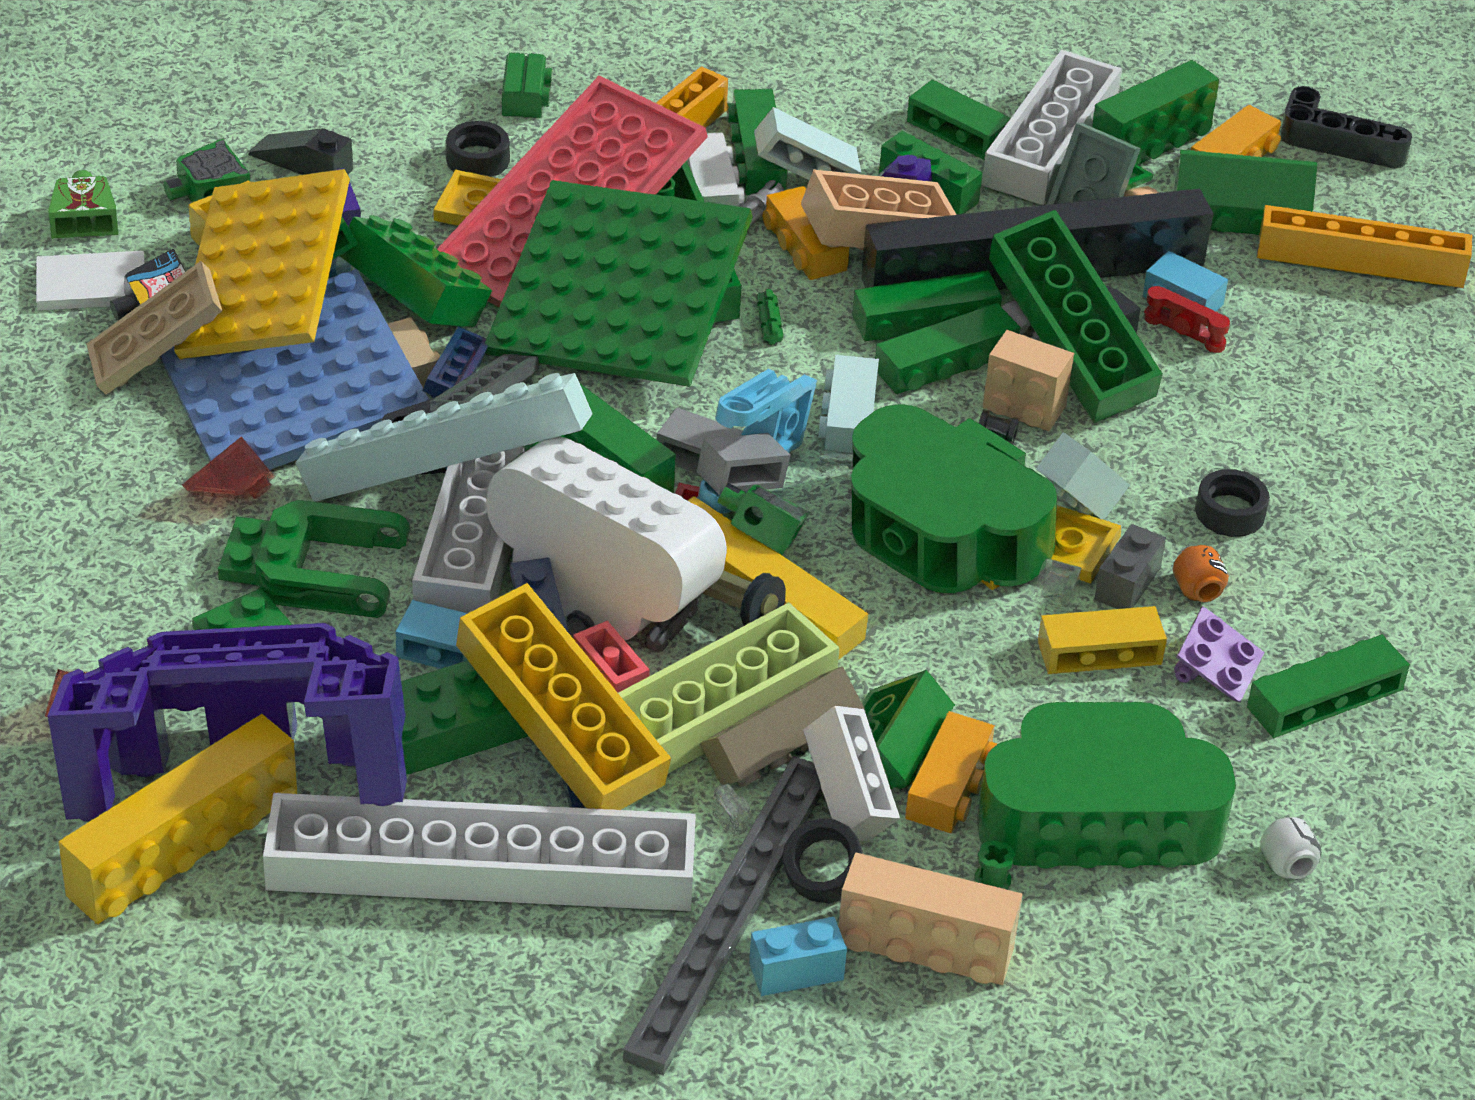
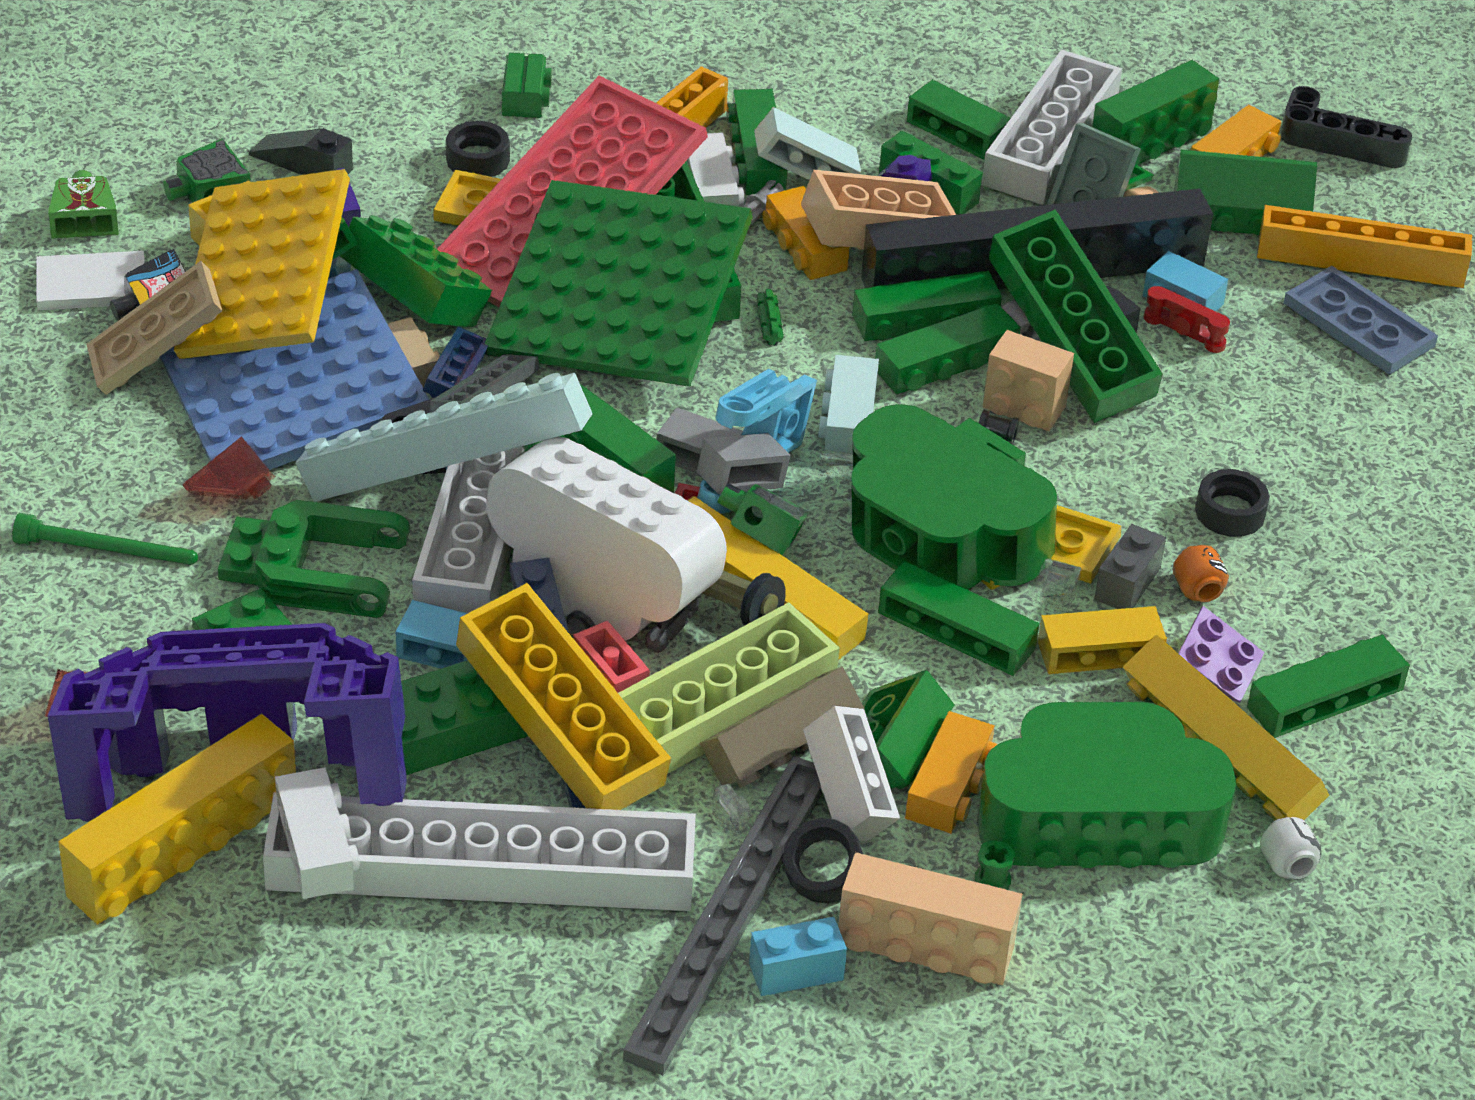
(29, 529): none -> green piece
(316, 832): none -> white brick
(958, 618): none -> green brick
(1082, 478): light aqua brick -> none
(1208, 714): none -> yellow brick
(1360, 319): none -> sand blue plate

